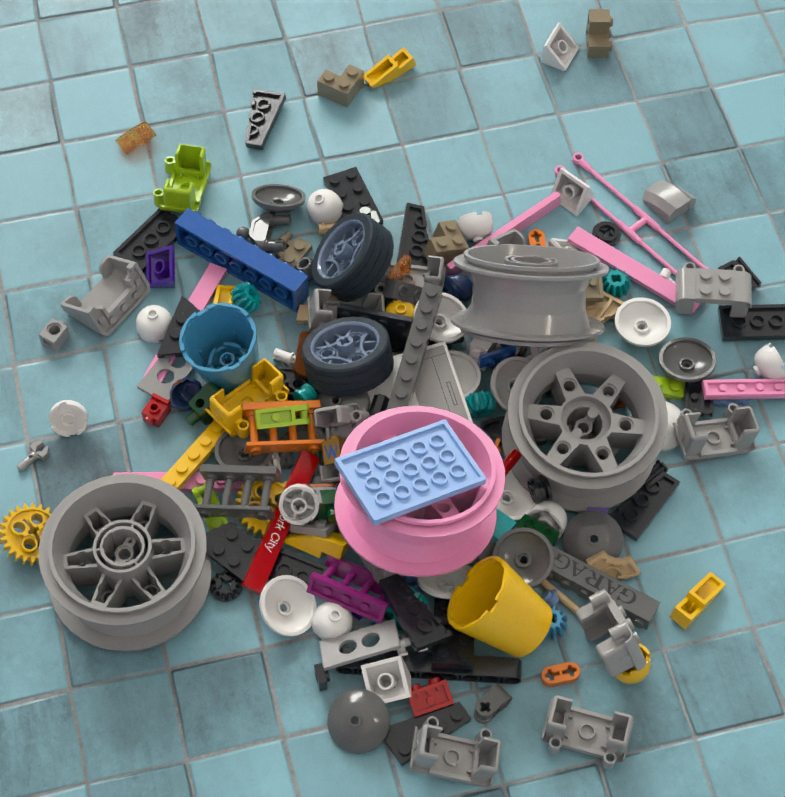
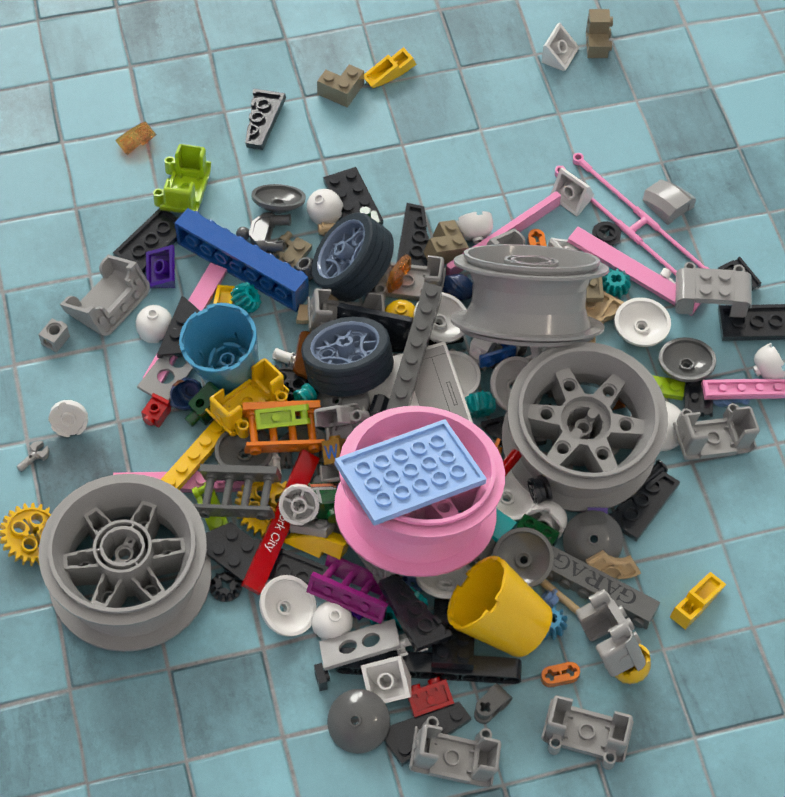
(401, 290): dark grey brick -> none

